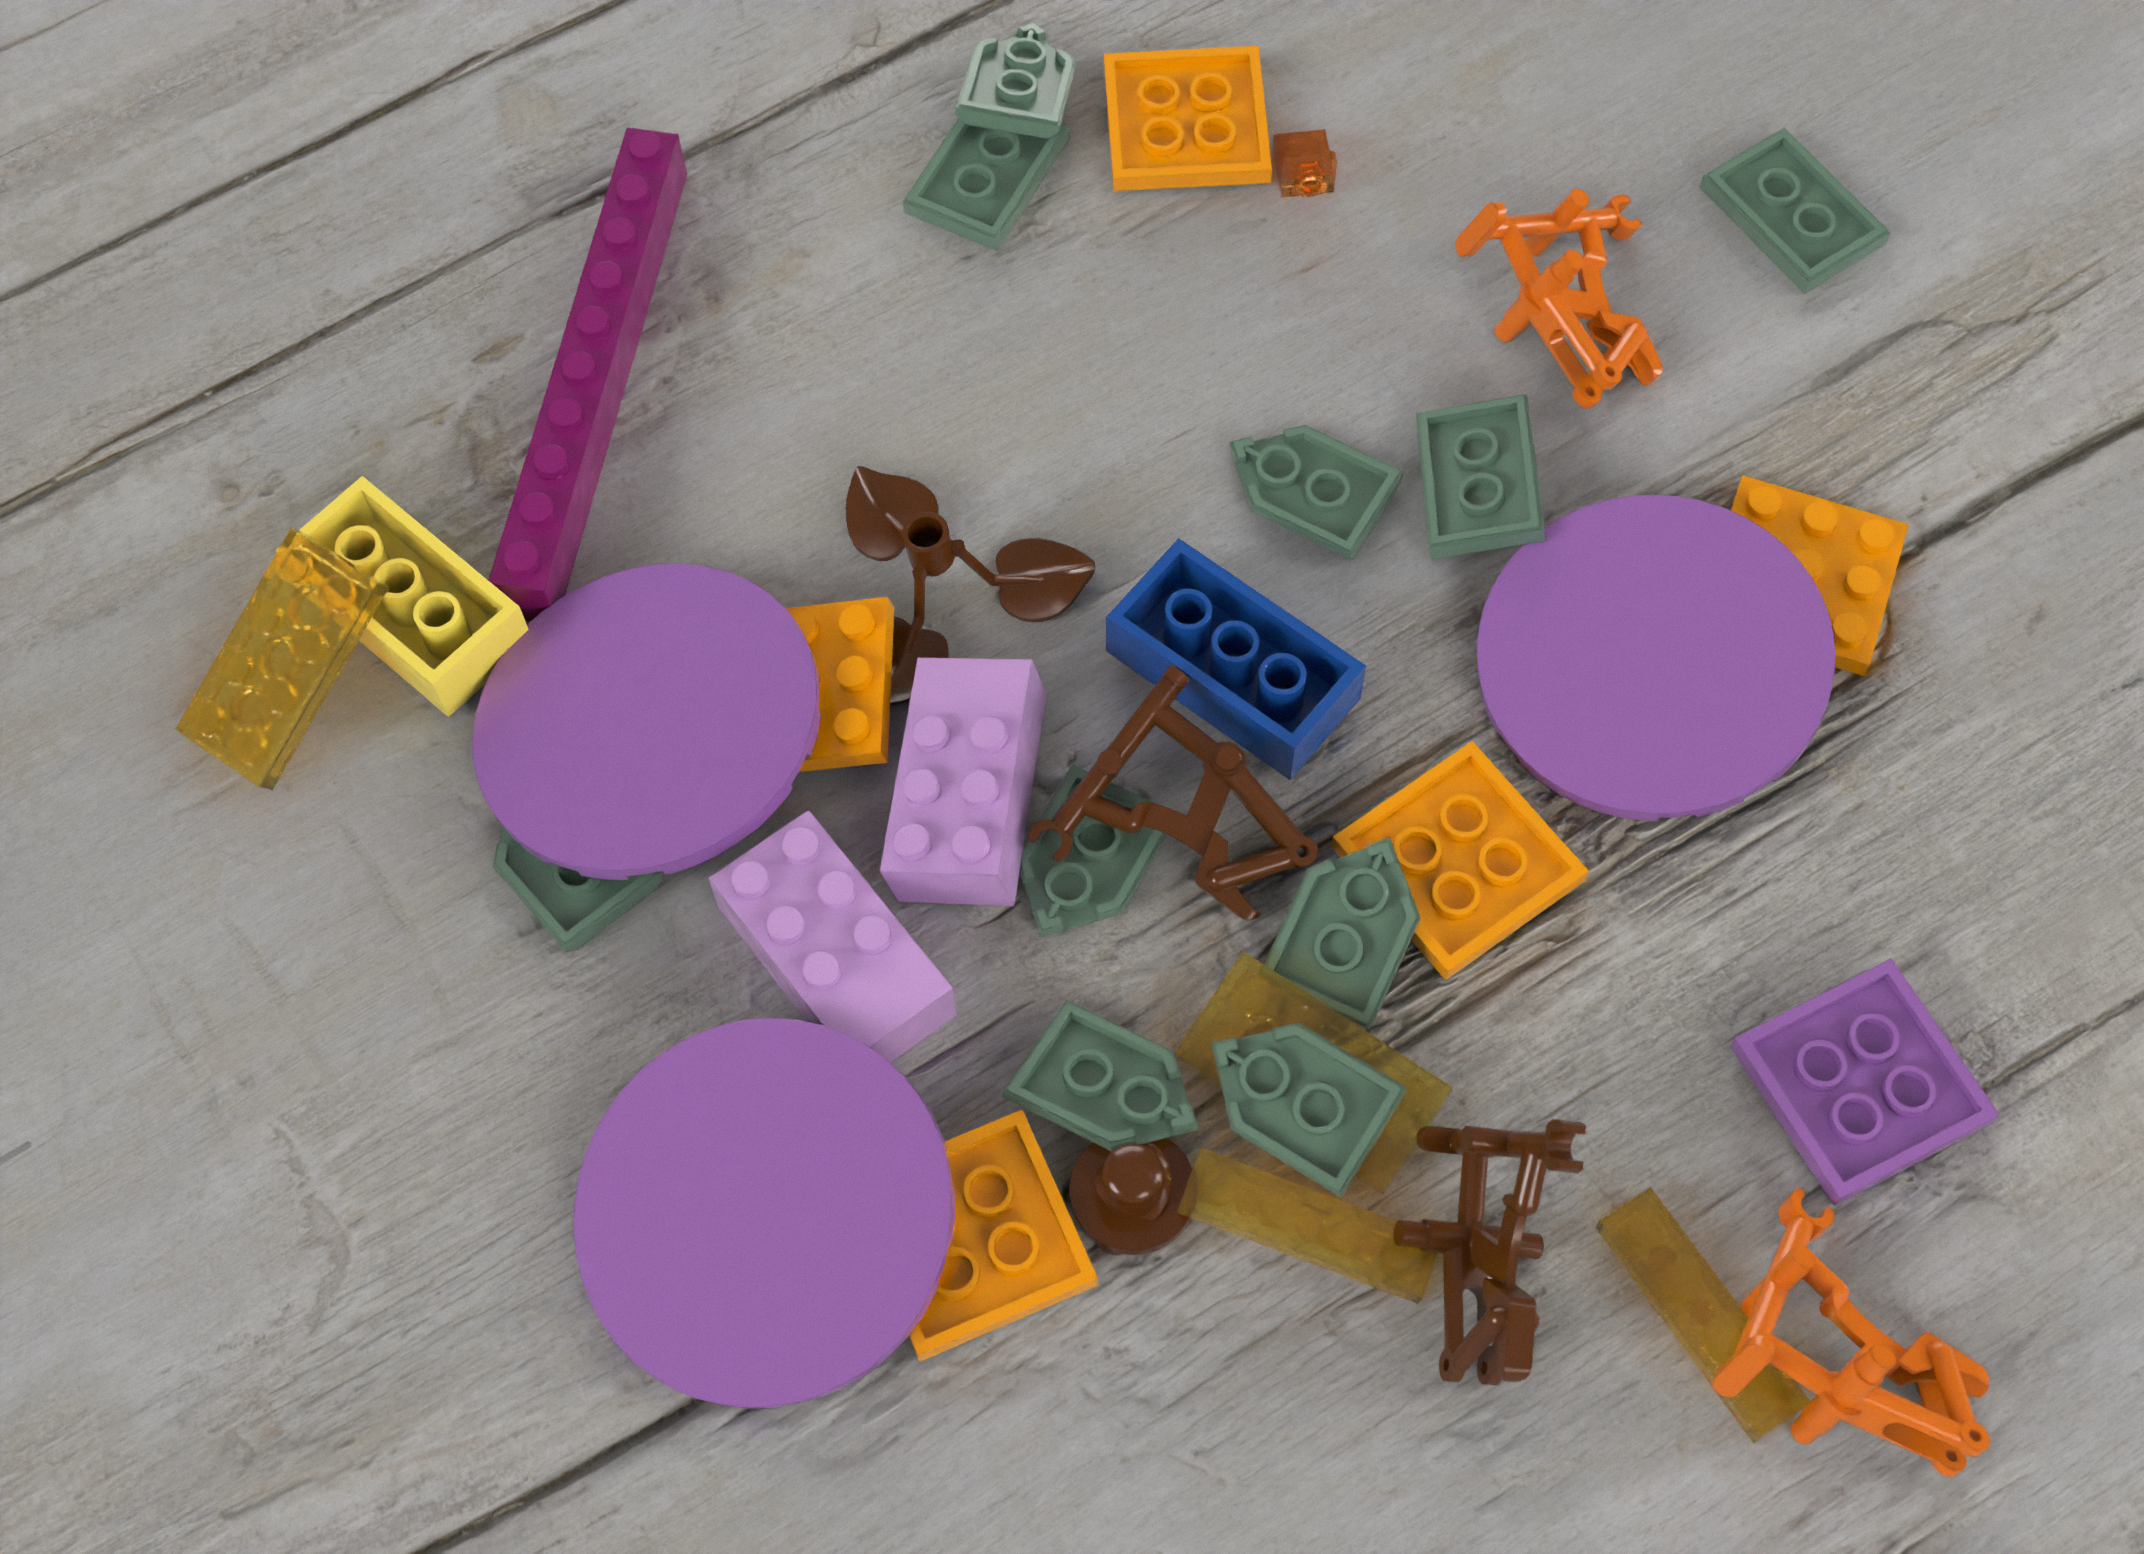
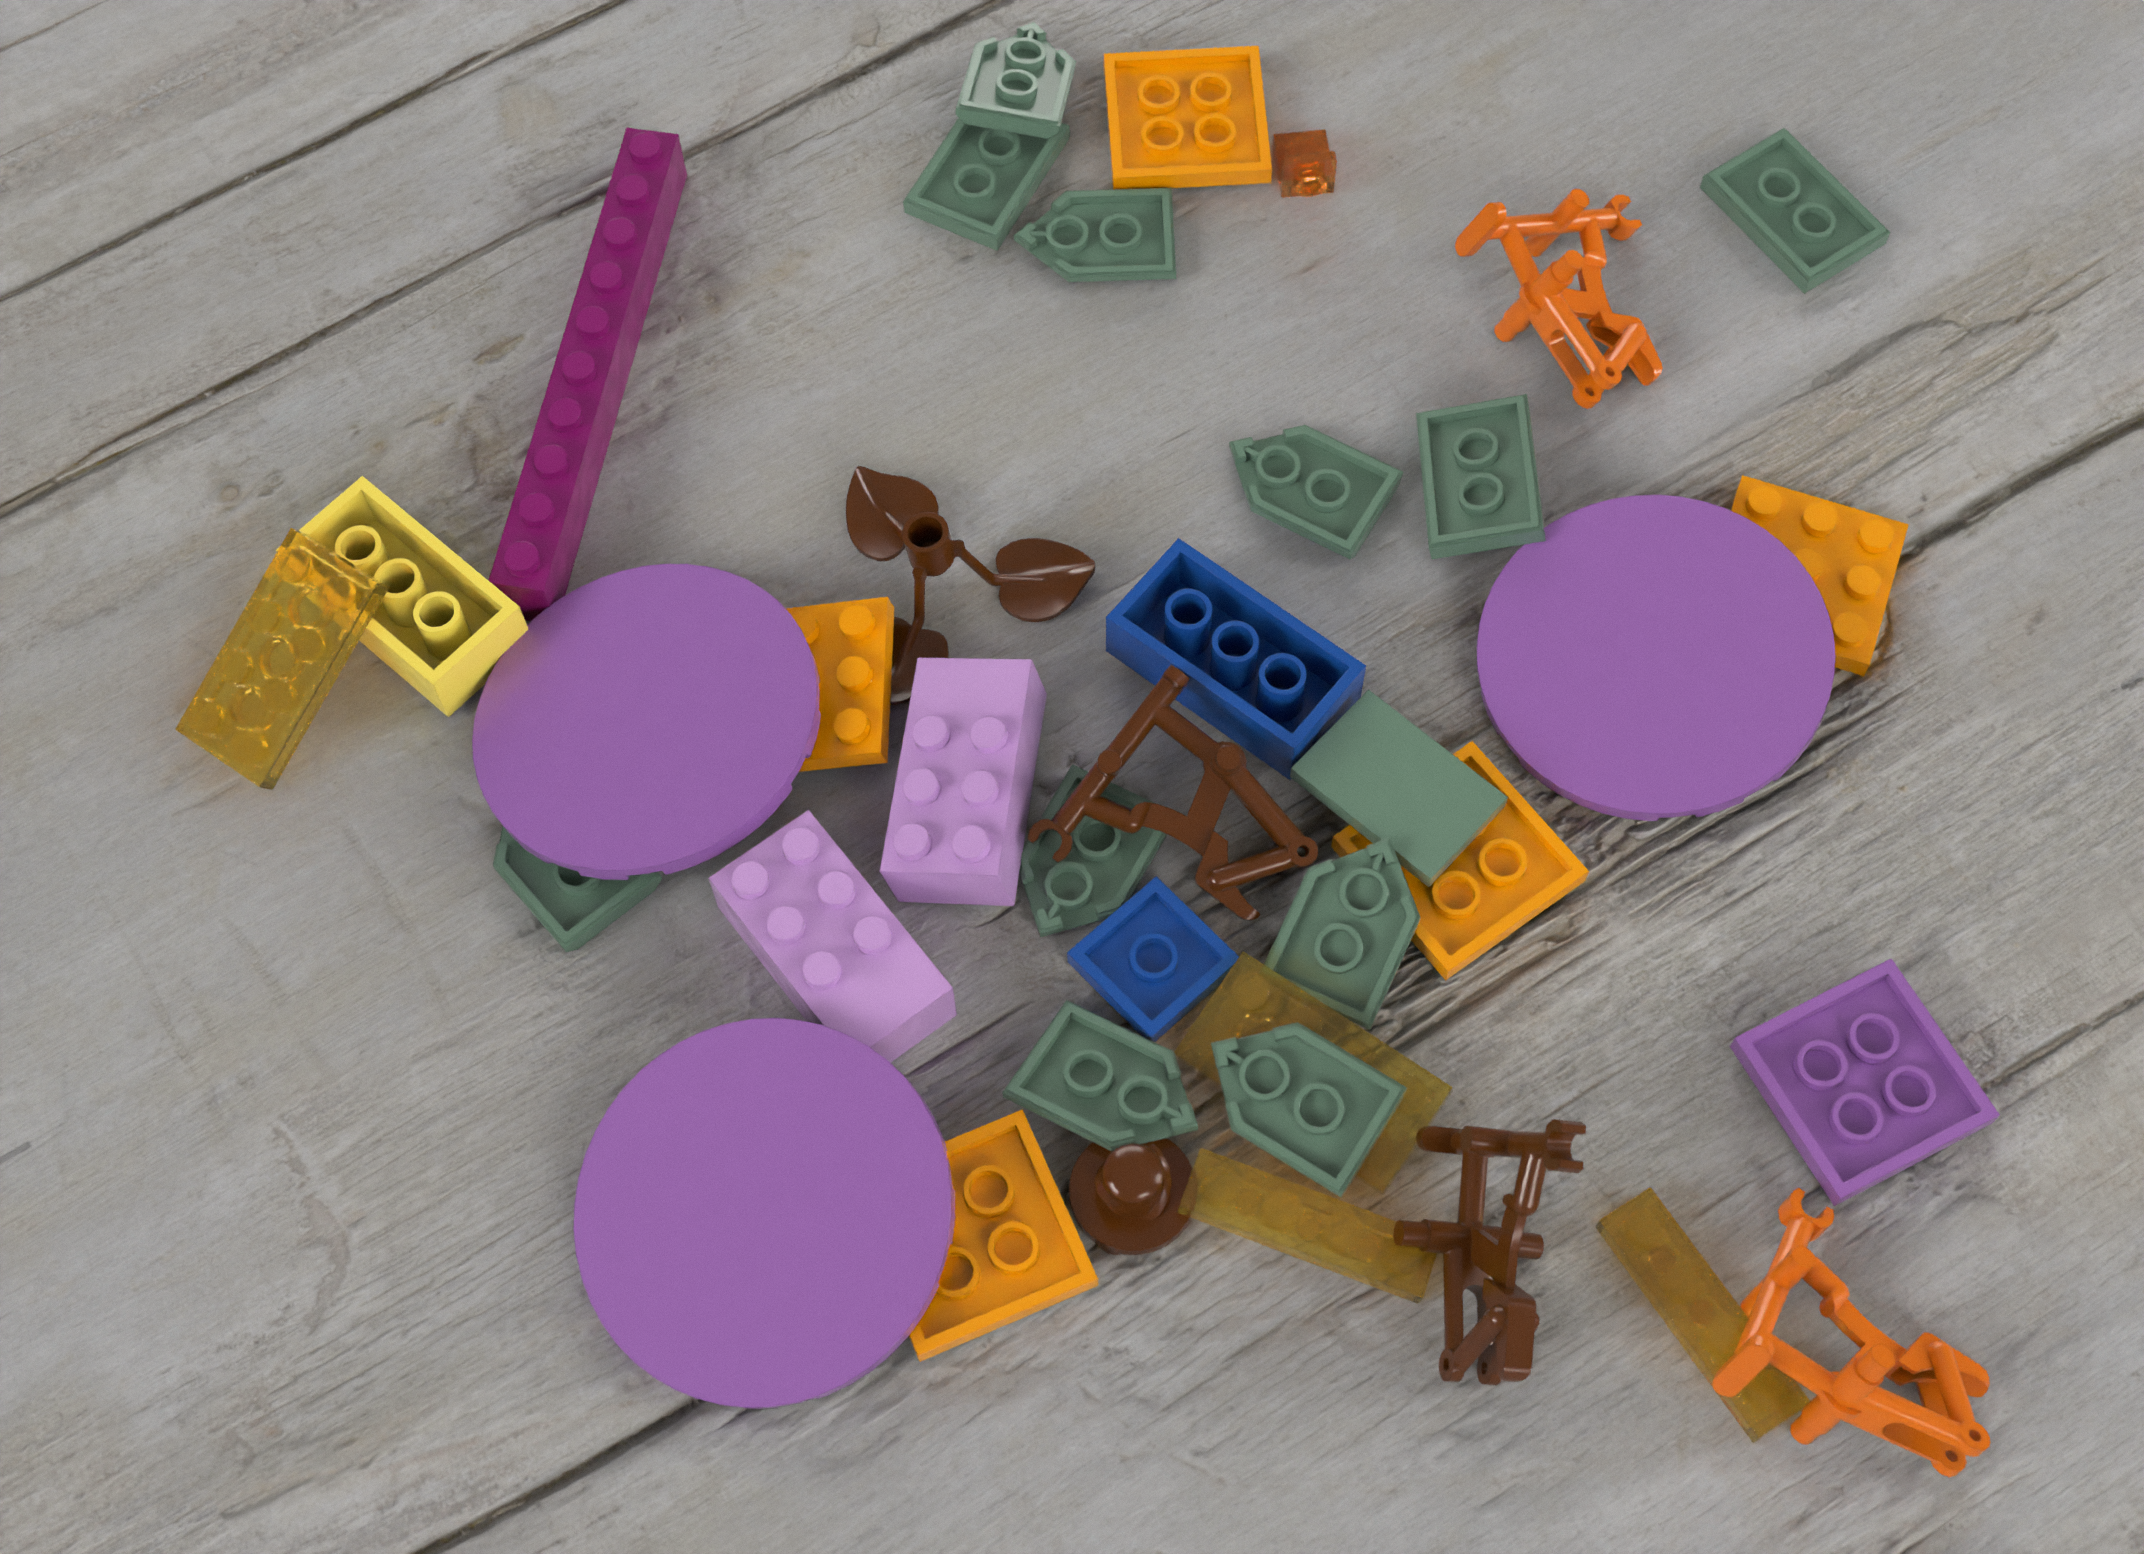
(1106, 235): none -> sand green tile
(1153, 960): none -> blue plate
(1398, 785): none -> sand green tile

